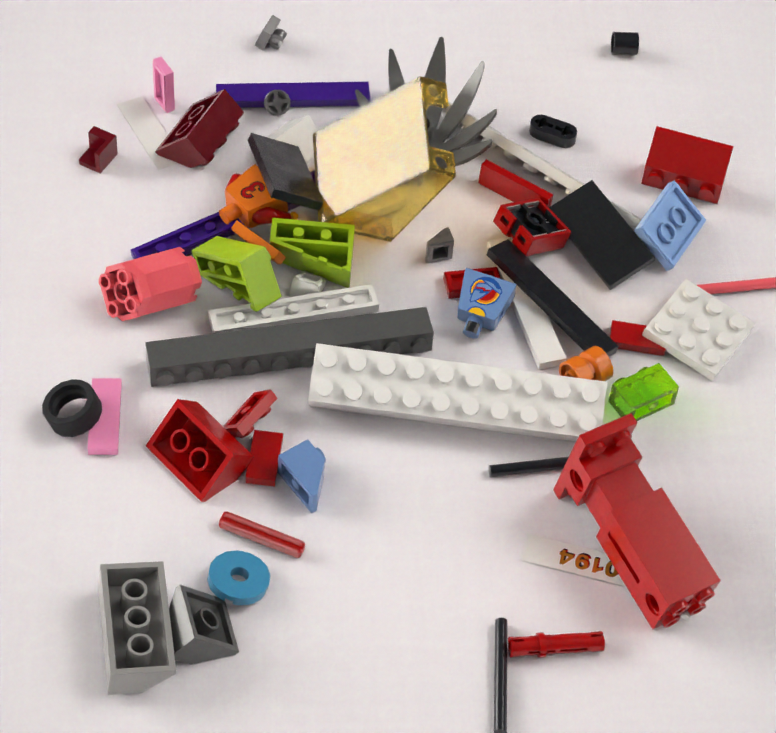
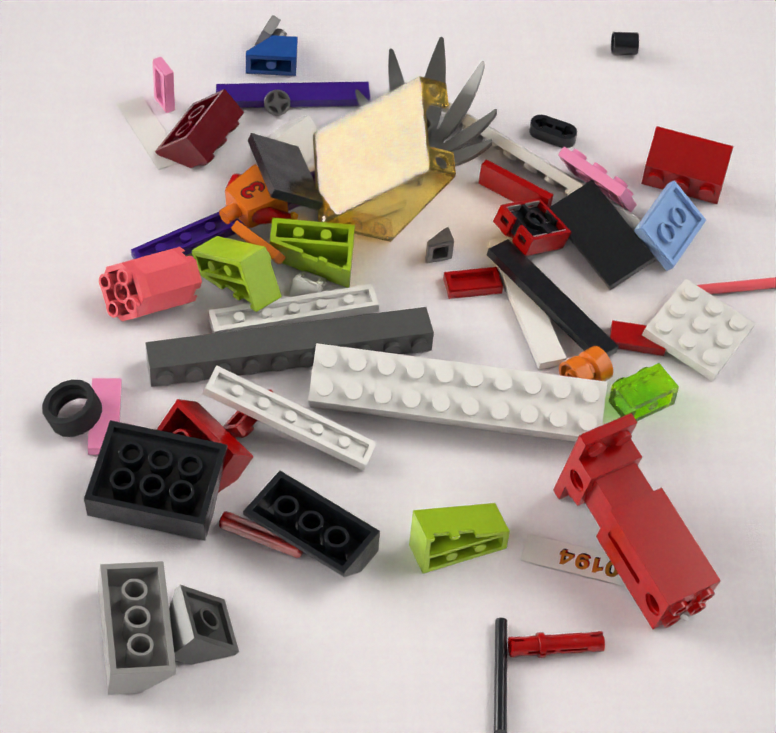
(101, 150): dark red panel -> none
(156, 480): none -> black slope
(241, 564): dark azure tile -> none
(264, 465): red tile -> none
(273, 56): none -> blue slope
(289, 418): none -> white plate
(303, 472): medium blue slope -> none
(314, 525): none -> black slope
(456, 534): none -> lime wedge
(483, 301): medium blue torso -> none
(527, 466): black bar -> none
(612, 188): none -> bright pink plate

